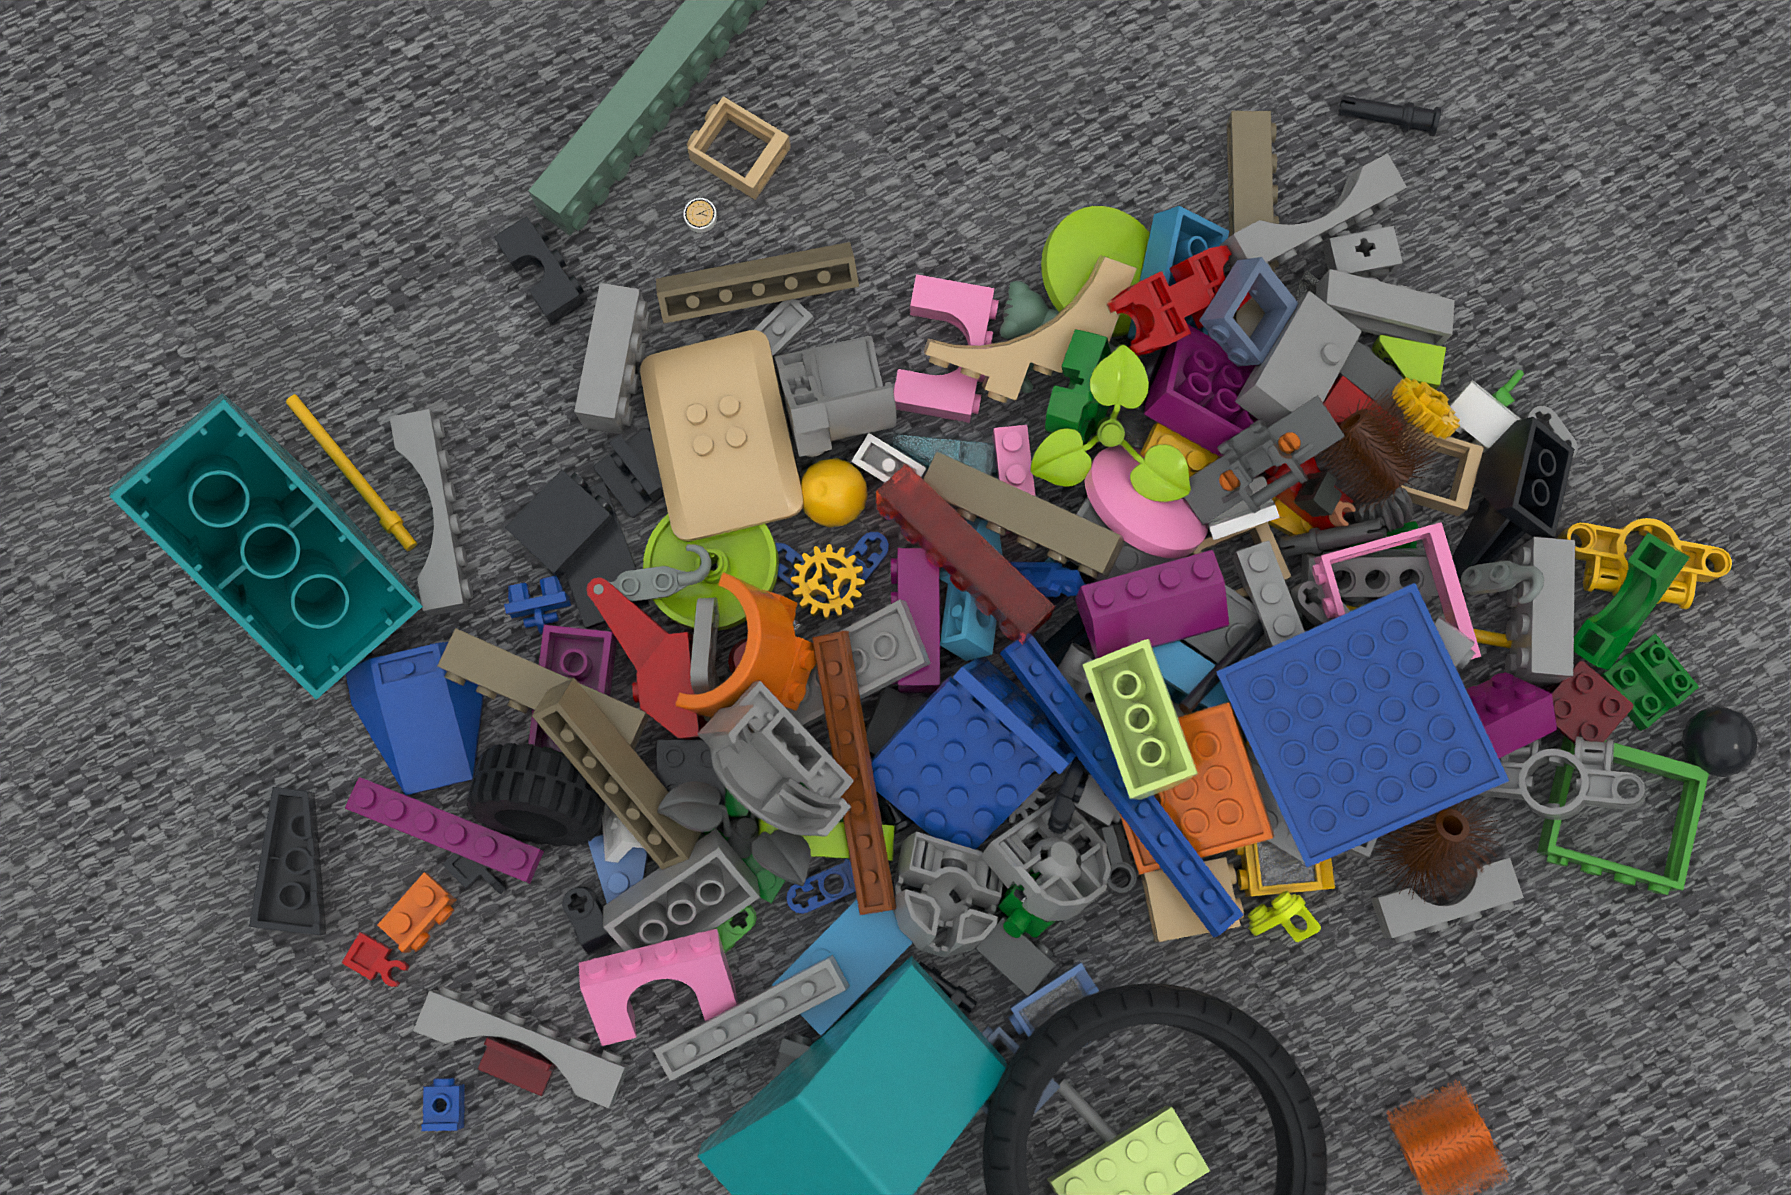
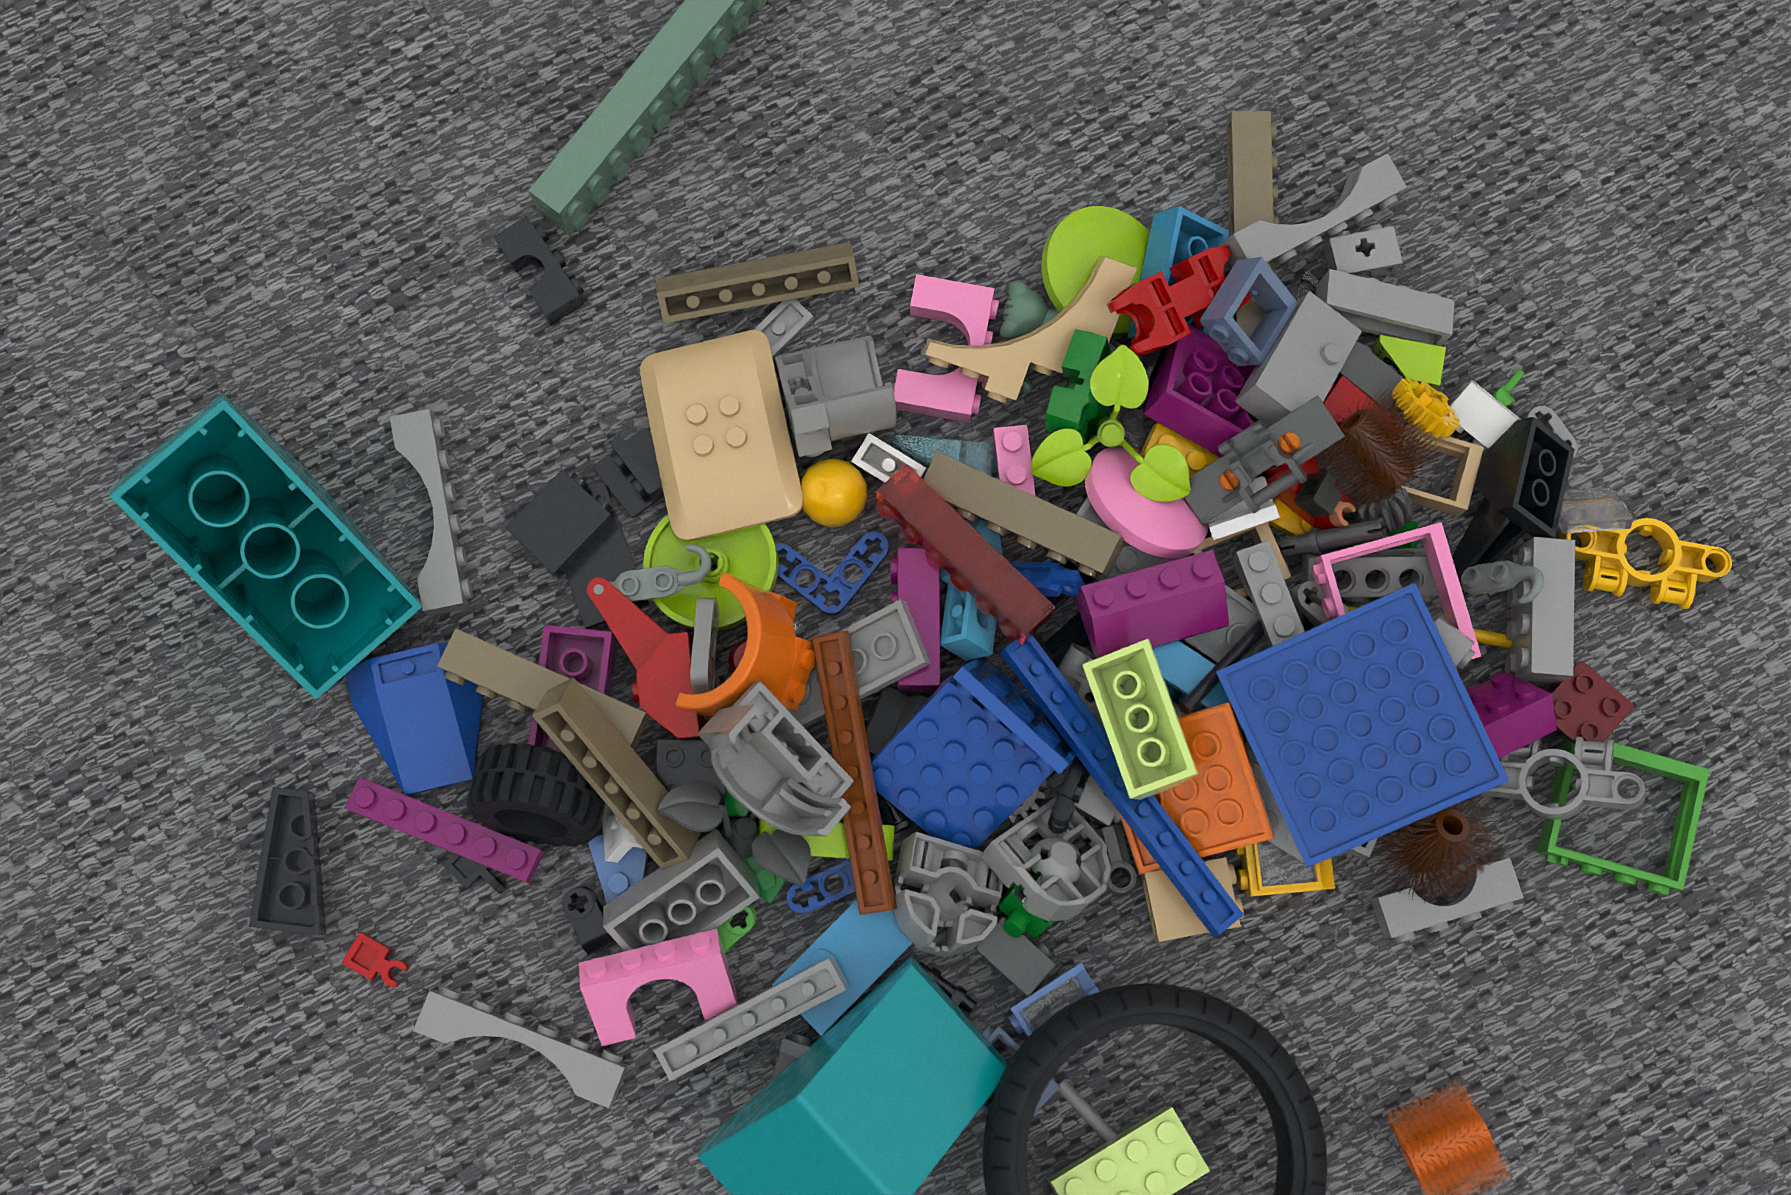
(389, 519): yellow bar -> none
(417, 913): orange bracket -> none
(453, 1116): blue brick -> none
(516, 1065): dark red panel -> none
(522, 604): blue hips -> none
(612, 359): light grey brick -> none
(700, 215): tile -> none
(765, 165): tan window -> none
(842, 577): yellow gear -> none
(1282, 909): neon yellow bracket -> none
(1404, 116): black pin -> none
(1593, 511): none -> clear slope
(1648, 577): green arch -> none
(1650, 680): green slope -> none
(1719, 741): black piece -> none

